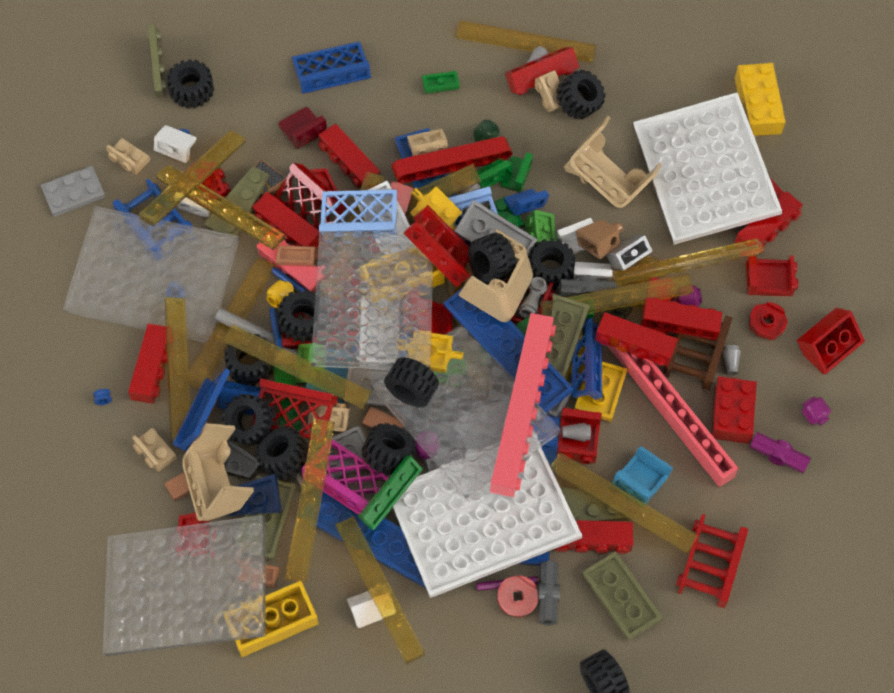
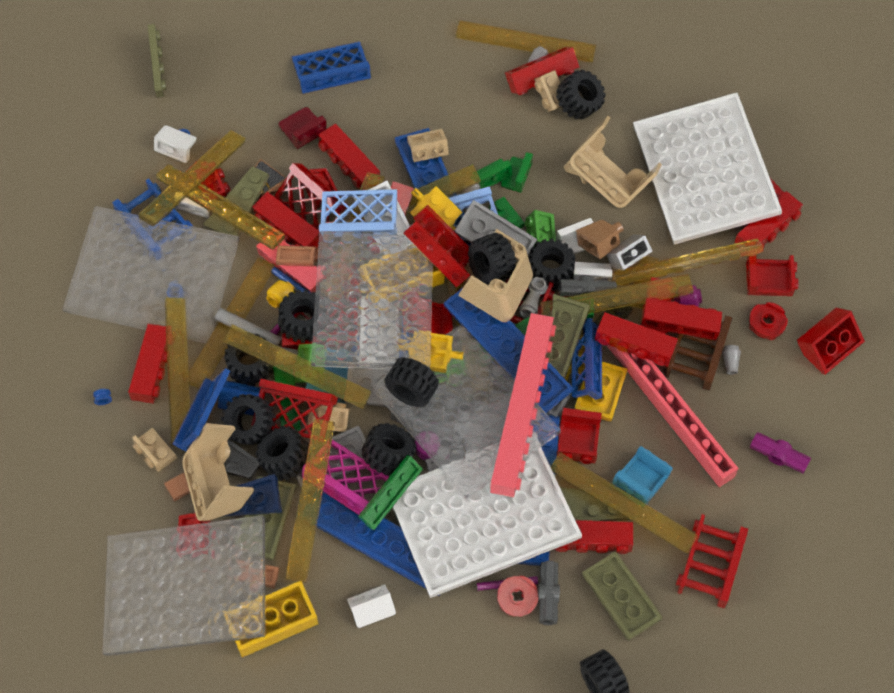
(73, 191): light grey plate -> none
(128, 156): tan bracket -> none
(190, 72): black tyre -> none
(275, 328): blue bar -> none
(376, 417): nougat tile -> none
(380, 590): clear yellow tile -> none
(440, 82): green plate -> none
(451, 159): red beam -> none
(486, 130): clear green head -> none
(526, 201): blue panel -> none
(577, 432): light grey cone -> none
(733, 410): red brick -> none
(760, 98): yellow brick -> none
(816, 411): magenta head -> none

